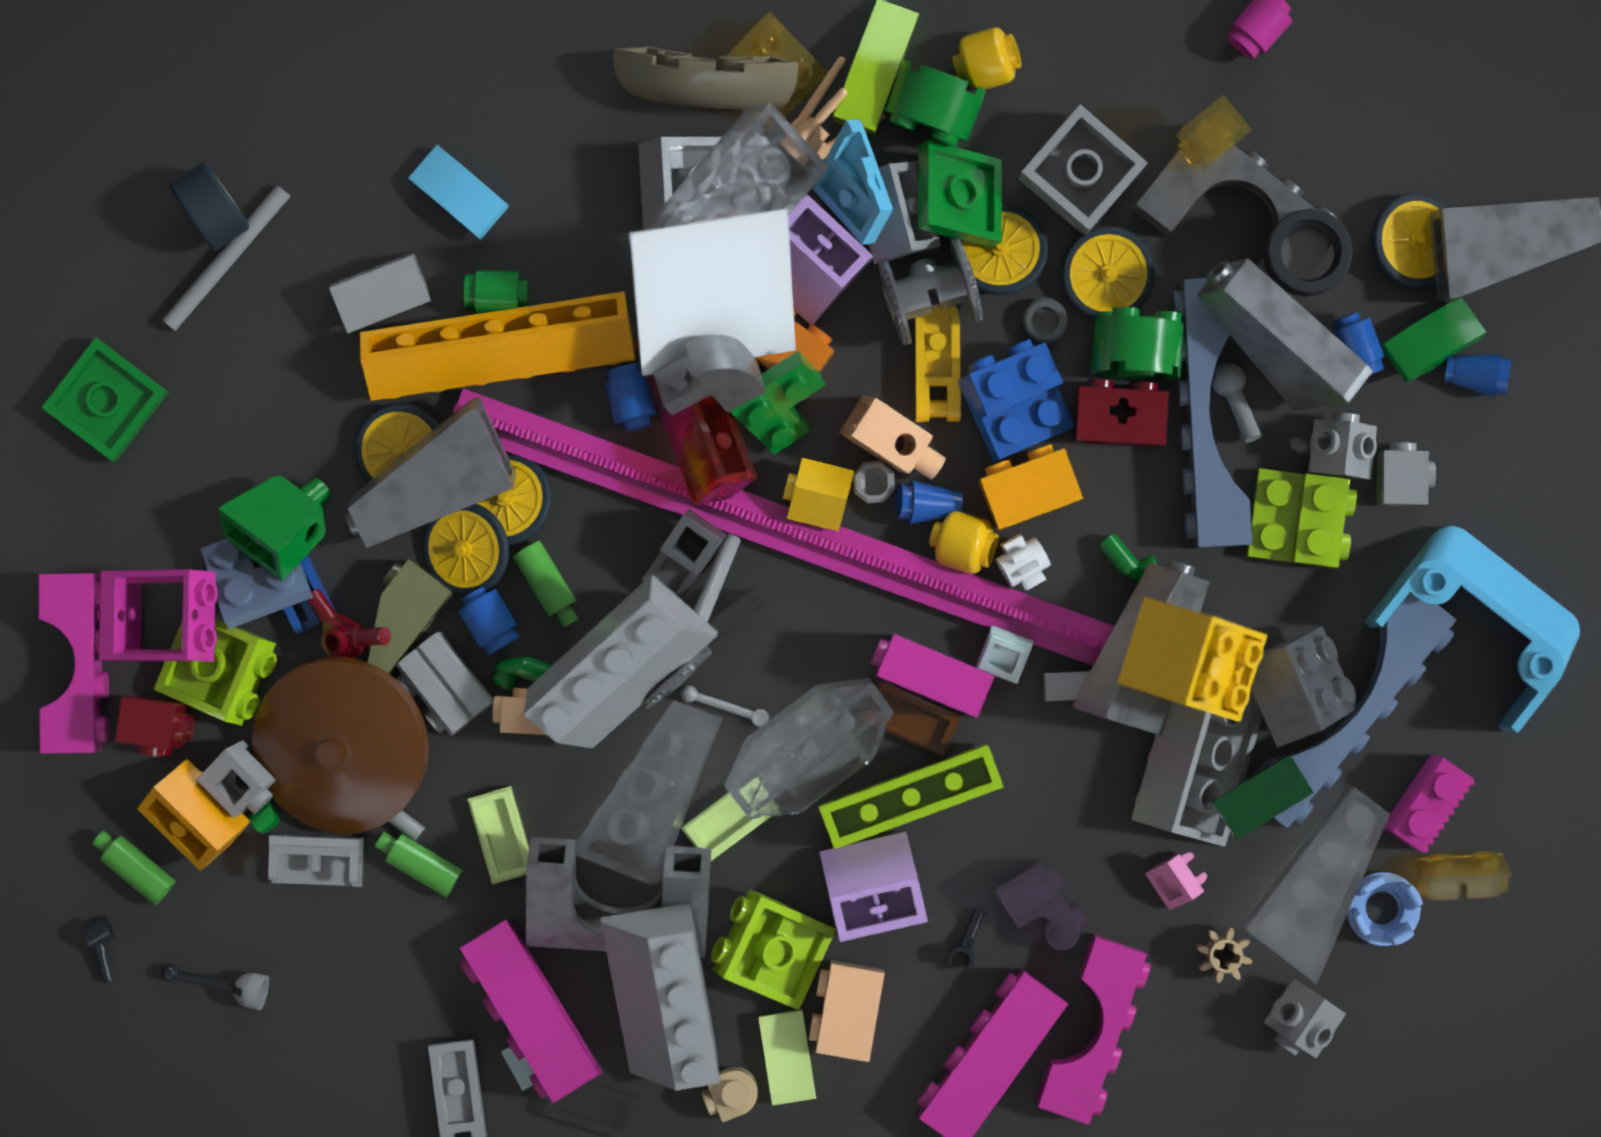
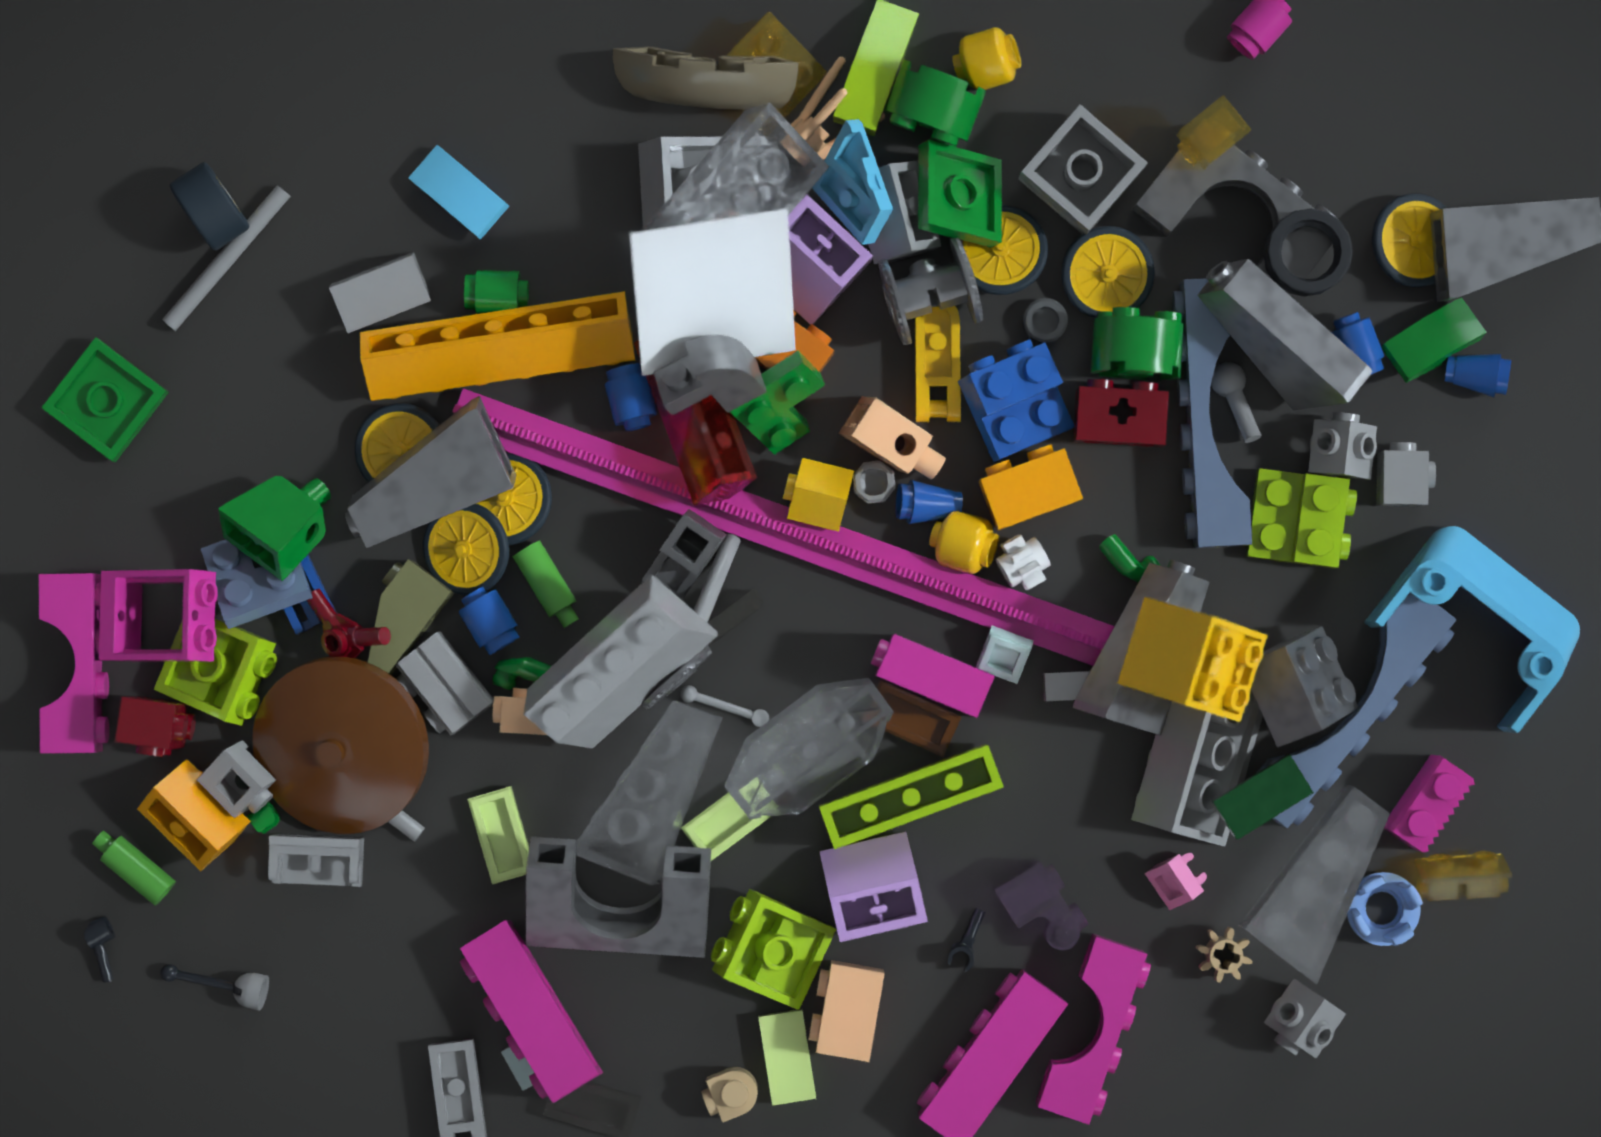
(419, 863): bright green cylinder -> none
(662, 996): light grey slope -> none

